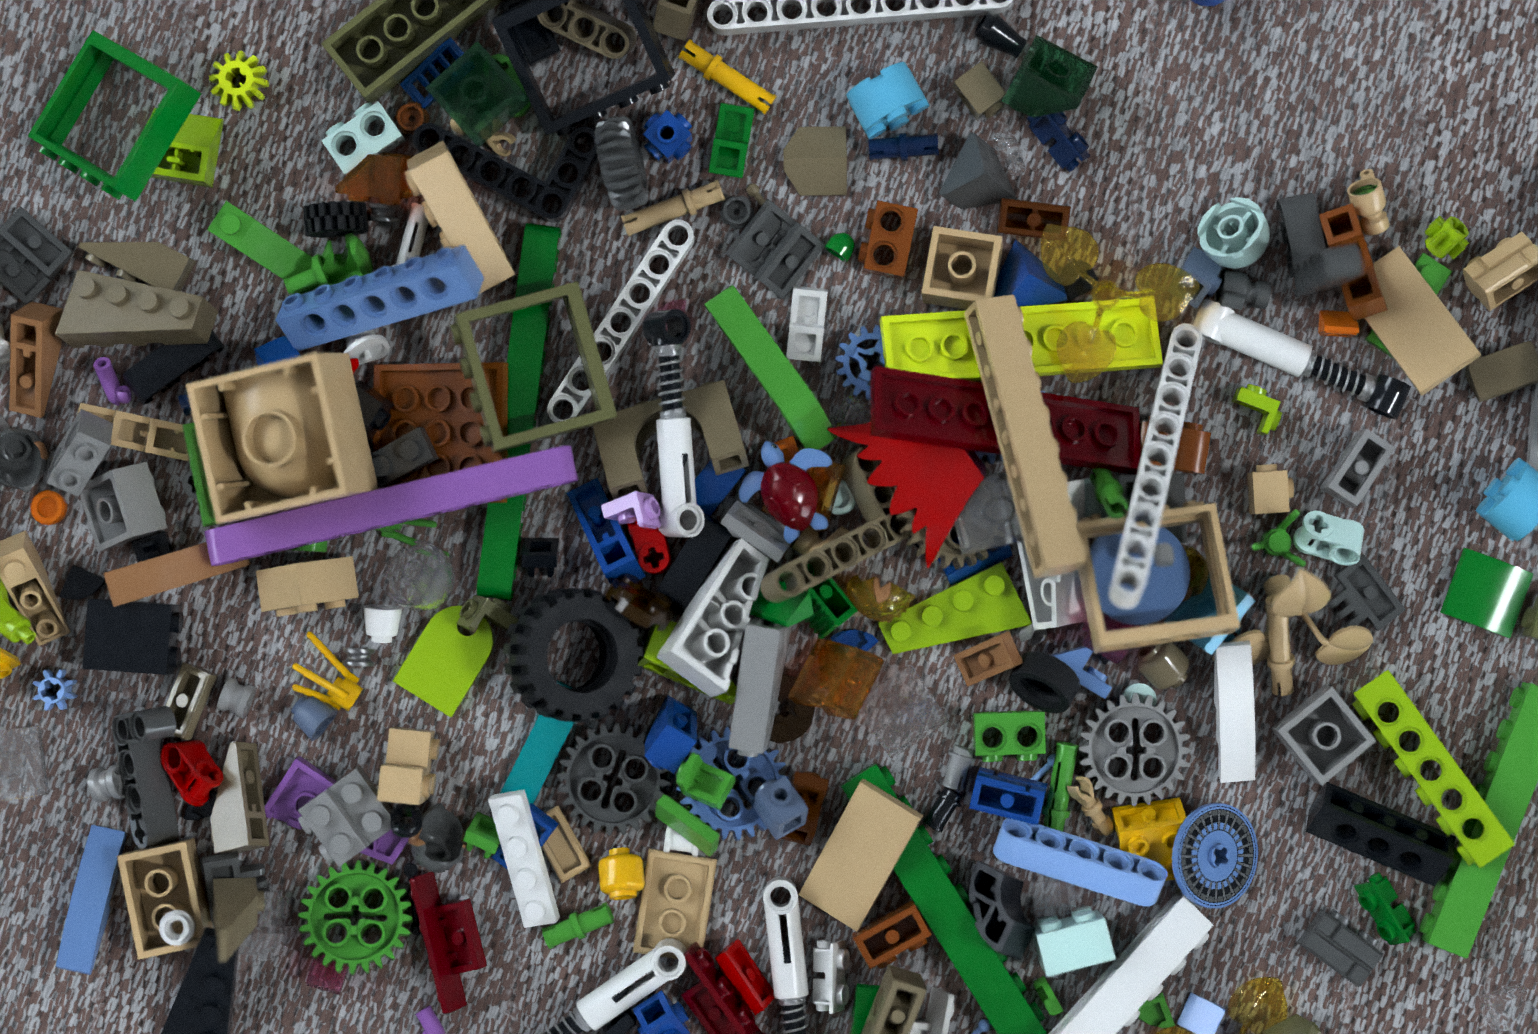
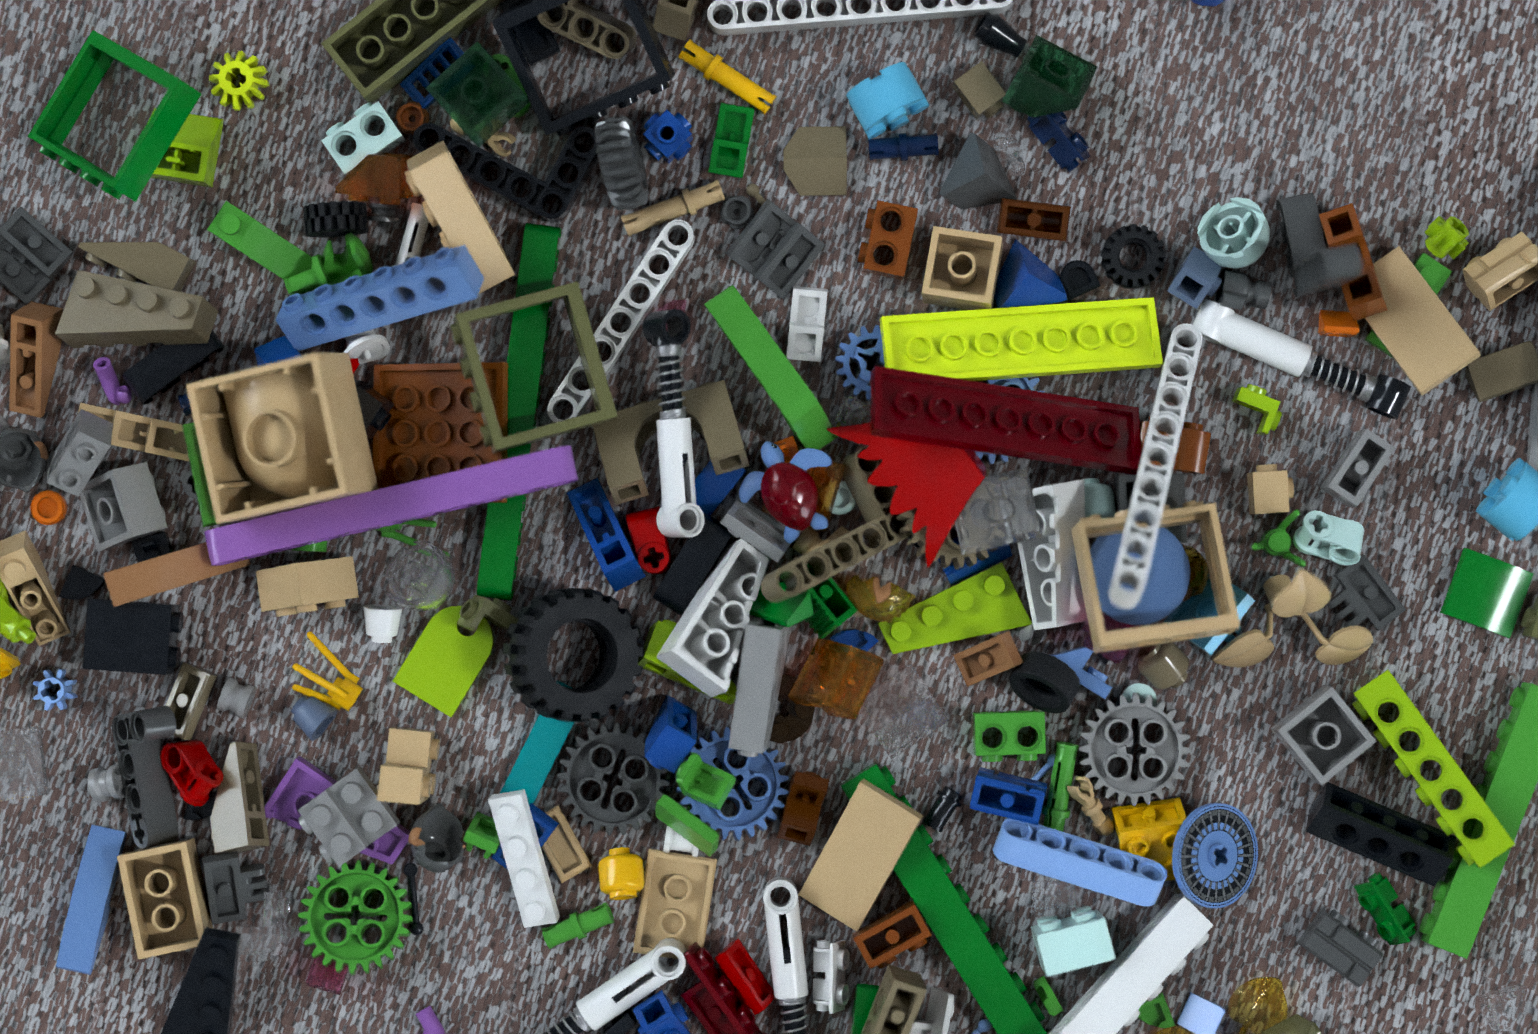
(167, 932): white plate -> none
(235, 912): dark tan slope -> none
(358, 657): flat silver bush -> none
(403, 457): dark grey plate -> none
(406, 810): black bush -> none
(449, 938): dark red bracket -> none
(540, 554): black tile -> none
(634, 507): lavender bracket -> none
(640, 603): dark brown plate -> none
(780, 807): sand blue brick -> none
(841, 244): green hinge -> none
(958, 767): light grey pin -> none
(999, 910): black brick -> none
(1025, 436): tan brick -> none
(1083, 348): clear yellow plant -> none
(1109, 492): bright green pin -> none
(1133, 235): none -> black tyre
(1163, 555): light grey hand -> none
(1234, 711): white slope -> none
(1280, 657): tan pin -> none
(1369, 203): tan piece -> none

